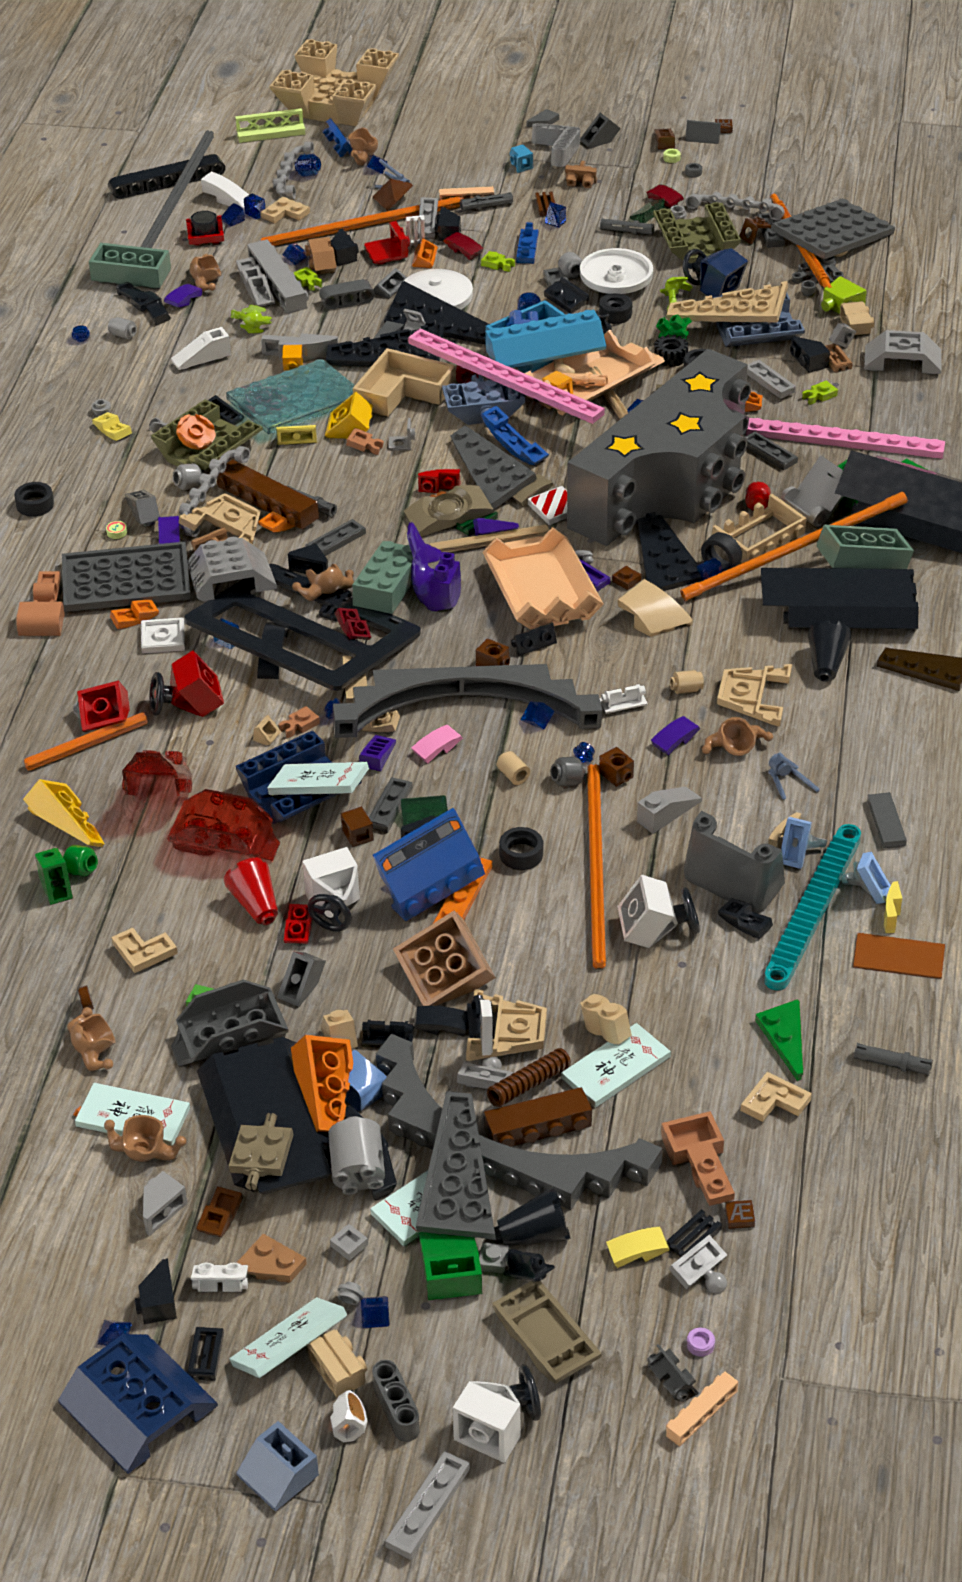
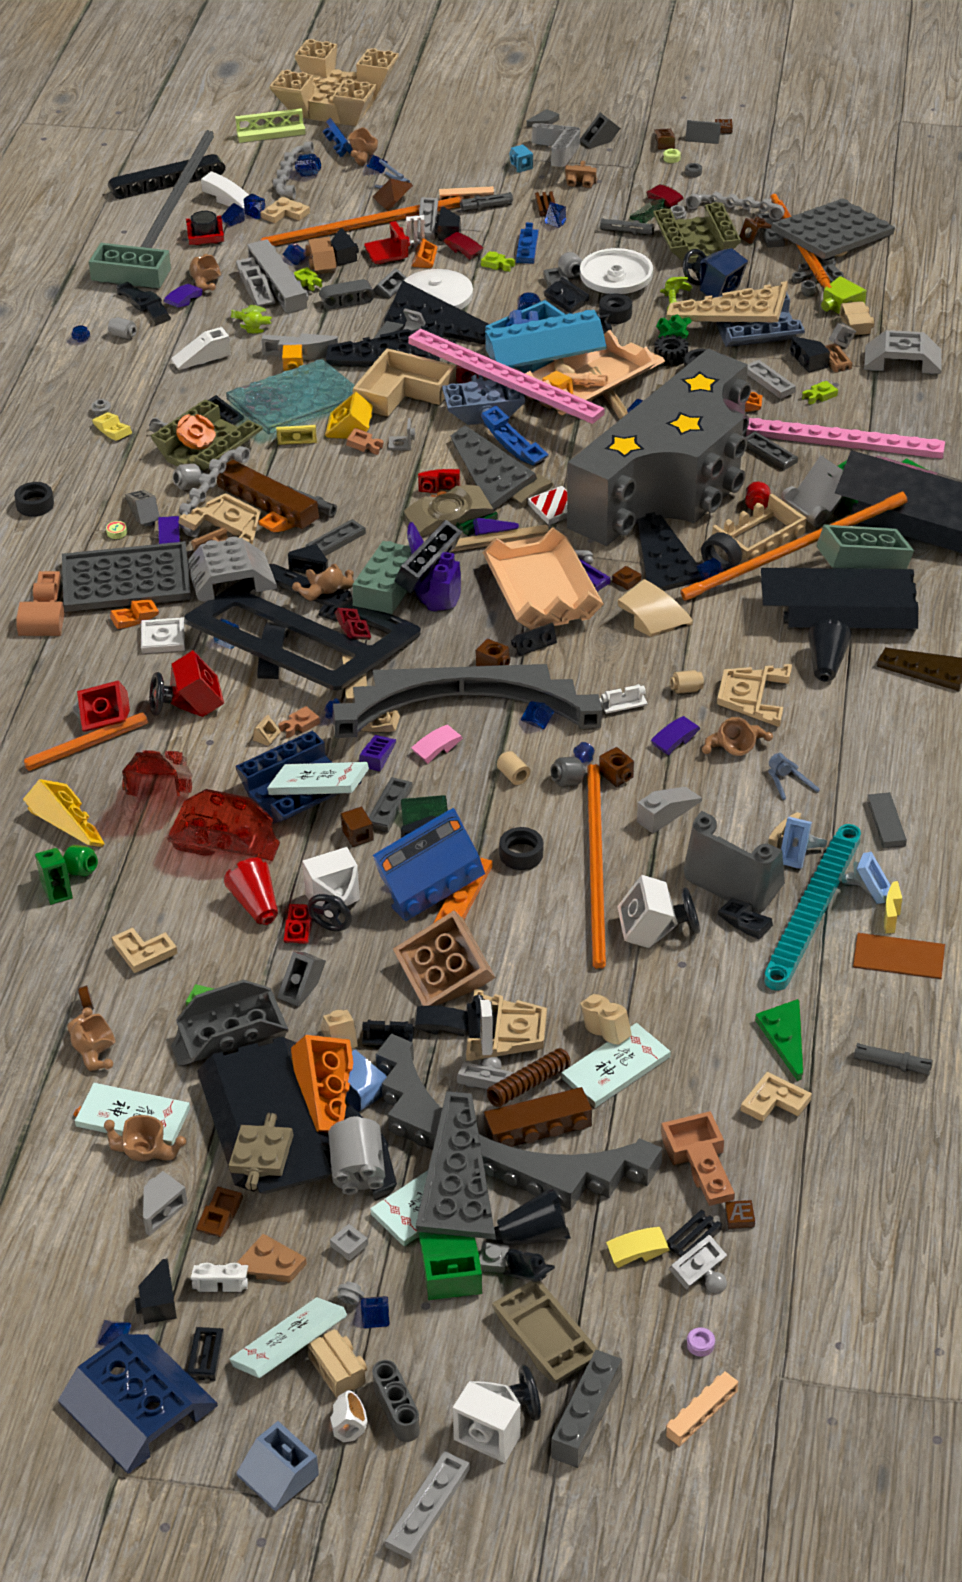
(427, 556): none -> black brick
(586, 1408): none -> dark grey brick
(680, 1381): dark grey hinge -> none

